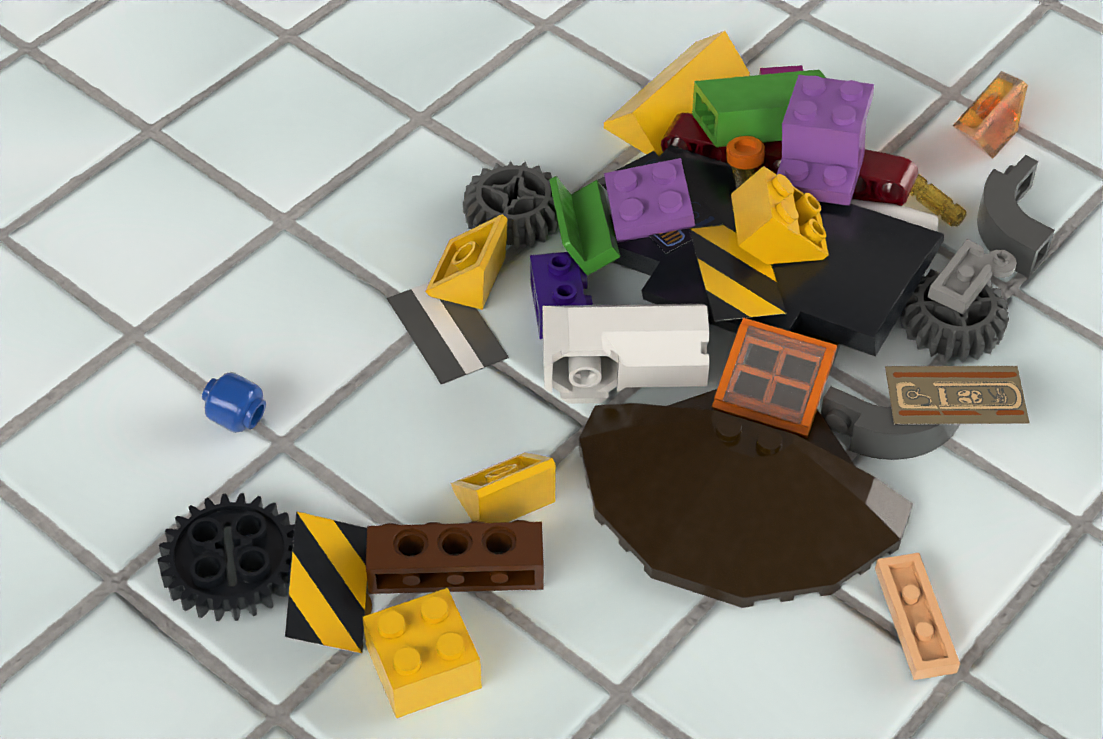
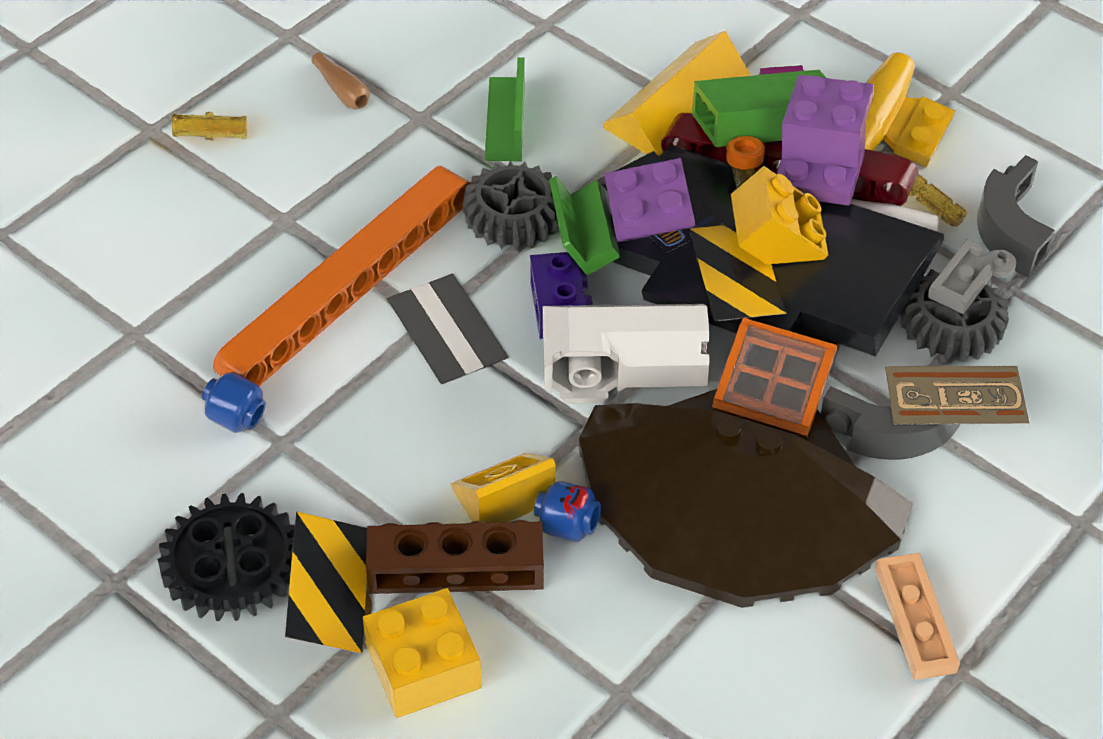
(209, 126): none -> clear yellow pin
(343, 278): none -> orange beam
(346, 86): none -> medium nougat piece
(471, 264): yellow slope -> none
(505, 116): none -> bright green panel
(567, 511): none -> blue head
(906, 124): none -> yellow plate
(994, 114): clear orange slope -> none

